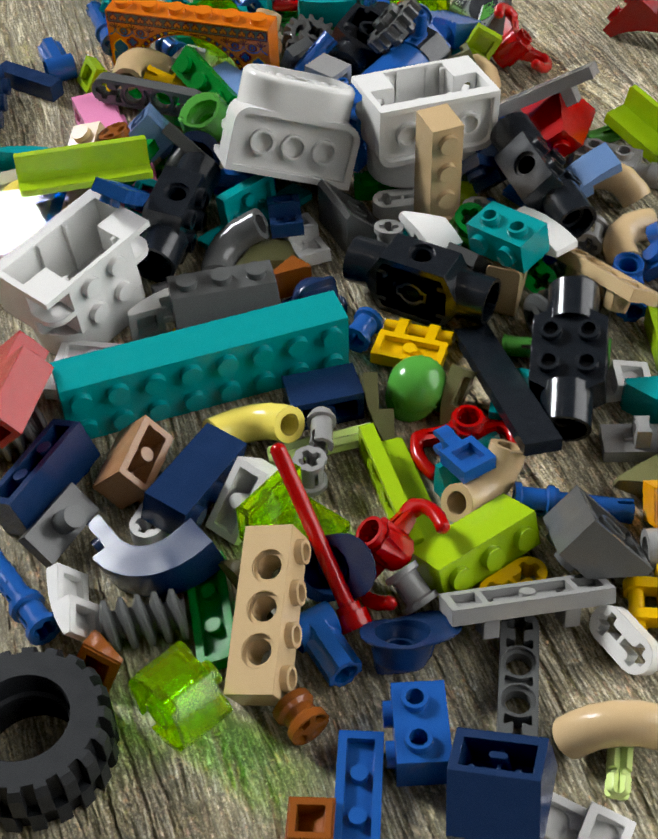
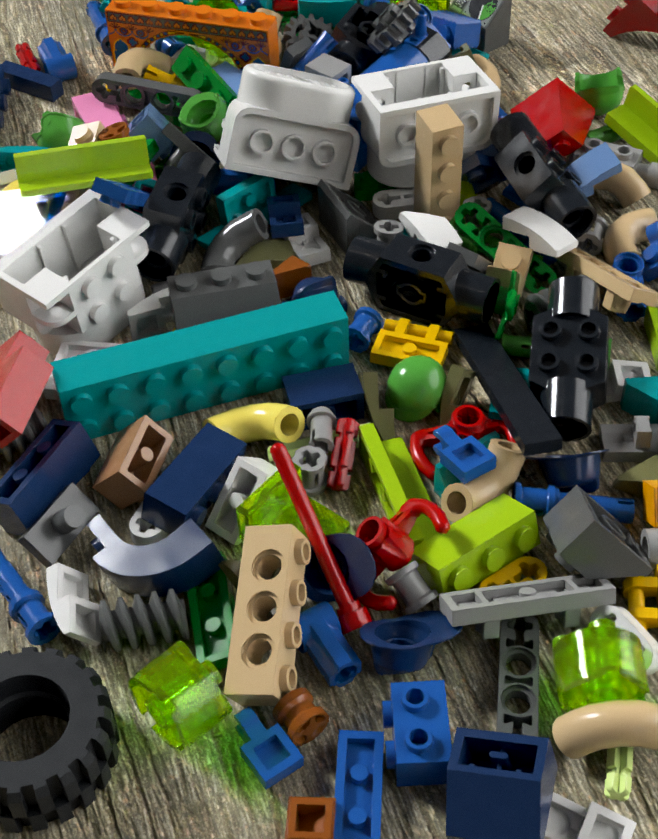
(26, 56): none -> red axle
(55, 129): none -> bright green helmet
(89, 72): lime tile -> none
(102, 657): dark orange slope -> none
(266, 752): none -> blue plate
(343, 454): none -> red axle
(483, 41): lime tile -> none
(506, 304): none -> green plate
(508, 236): teal brick -> none
(517, 43): red piece -> none
(565, 84): light grey hinge -> none
(571, 470): none -> dark blue piece
(598, 665): none -> clear neon green brick
(601, 90): none -> bright green helmet

